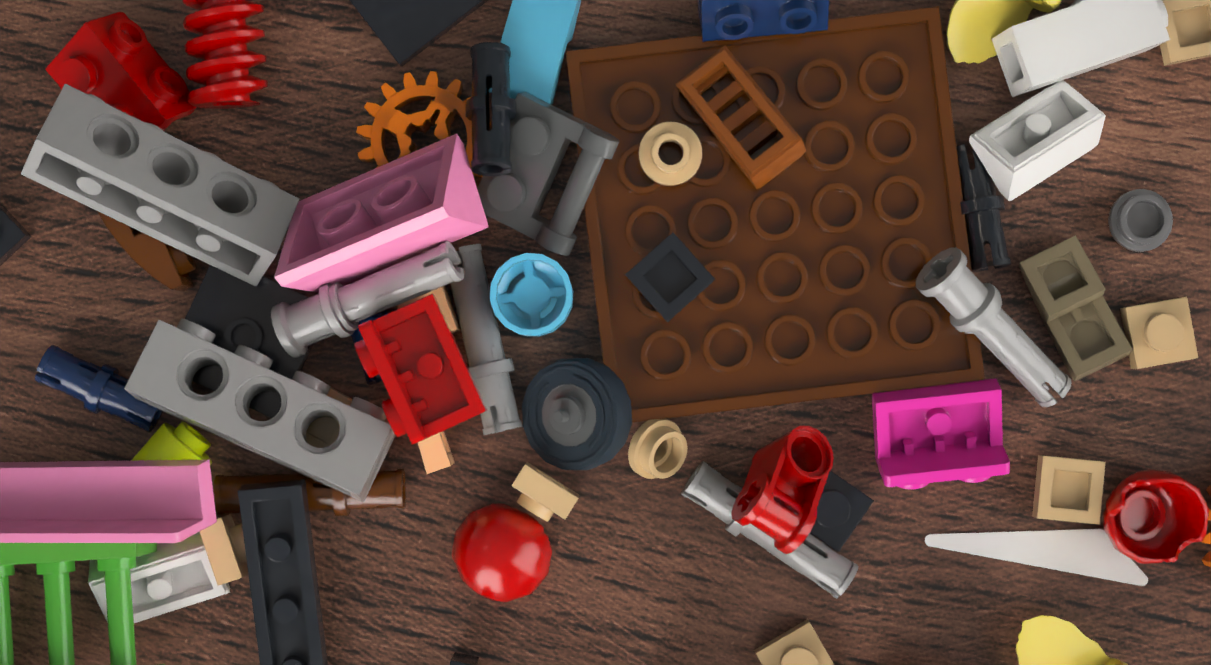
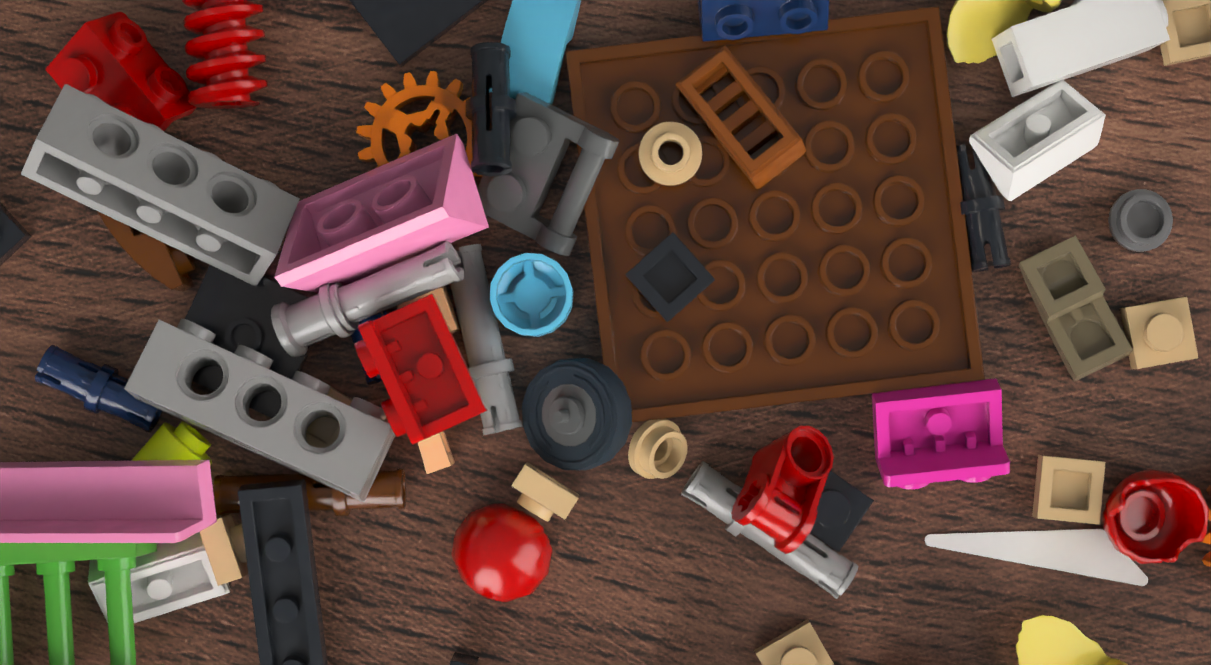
(978, 310): light grey pin -> none

